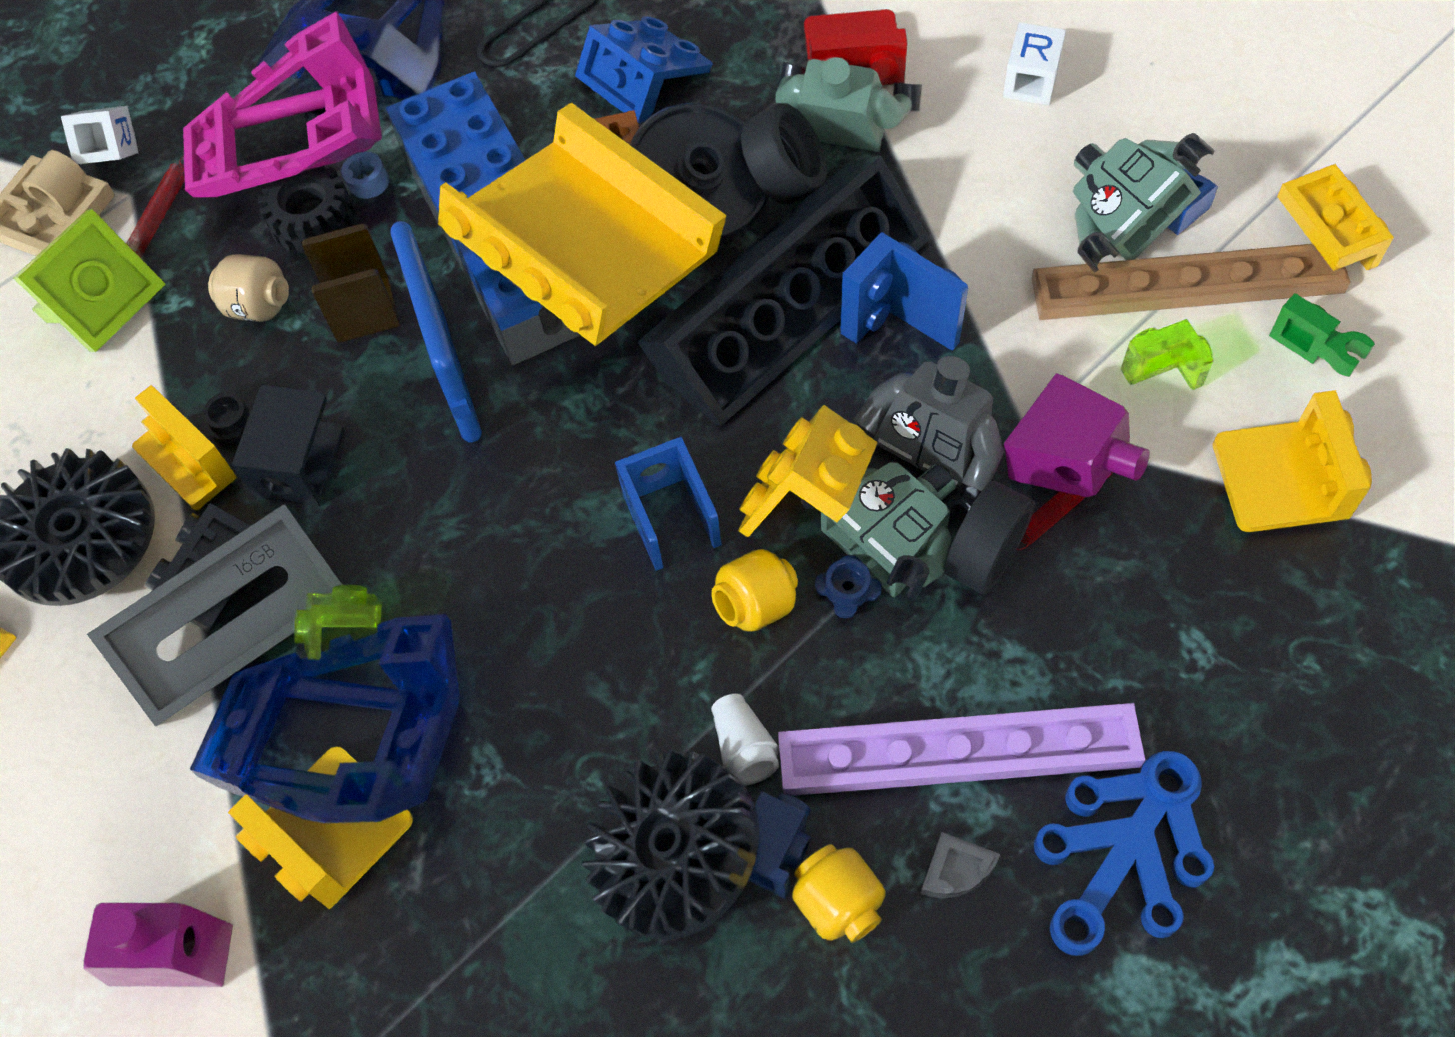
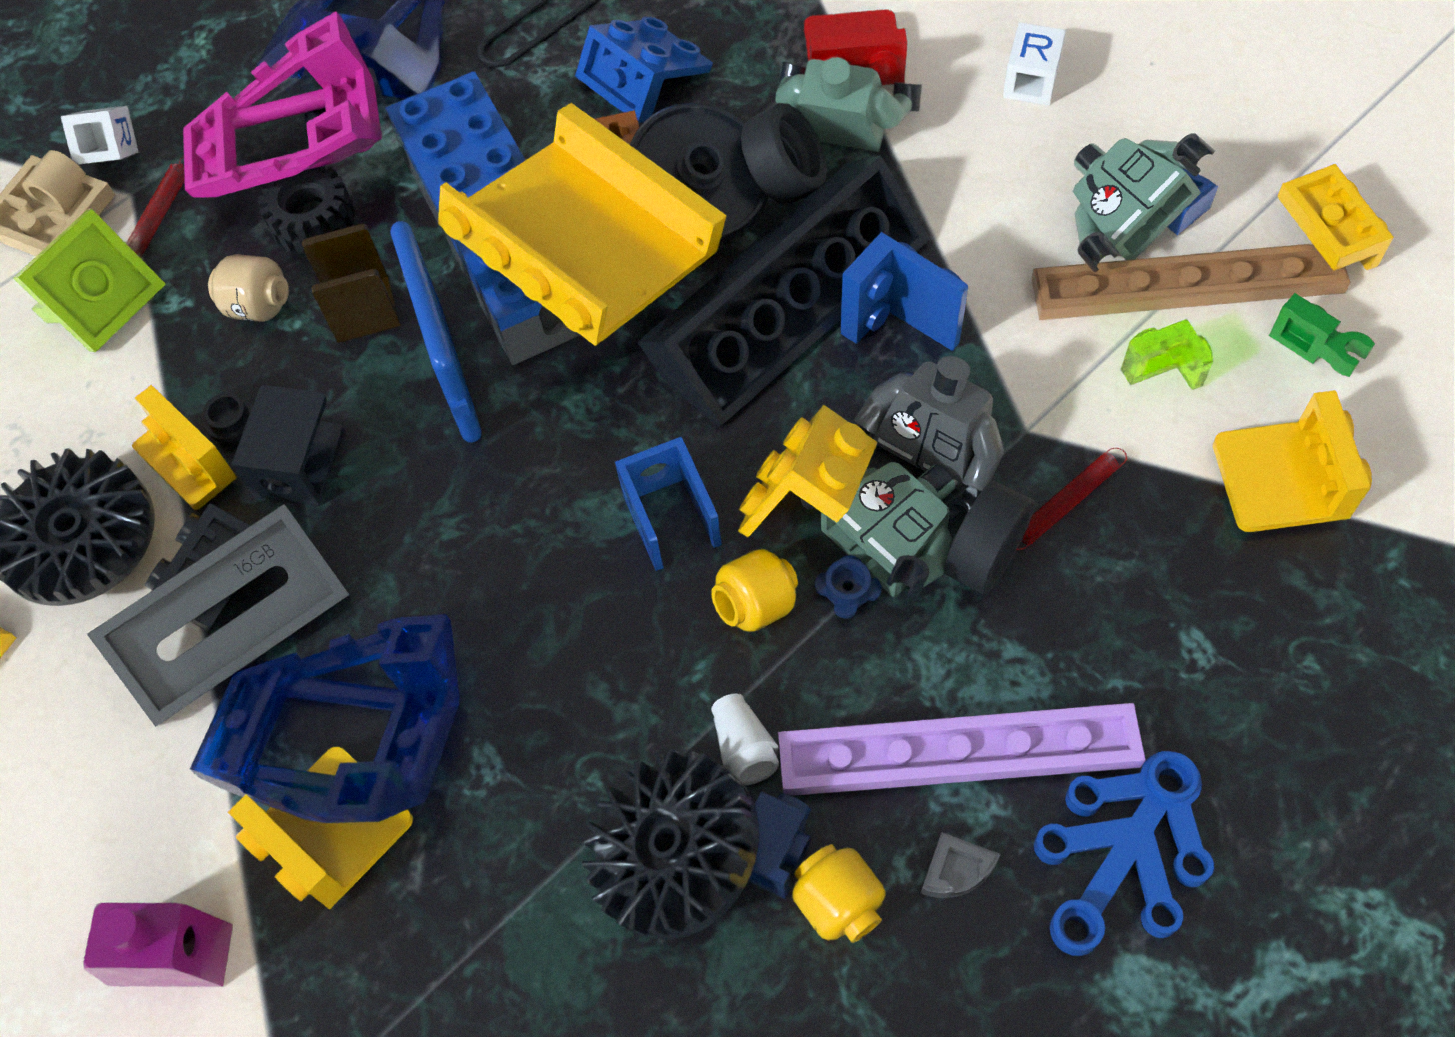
(342, 608): clear neon green bracket -> none
(370, 185): medium blue bush -> none
(1073, 441): magenta torso -> none

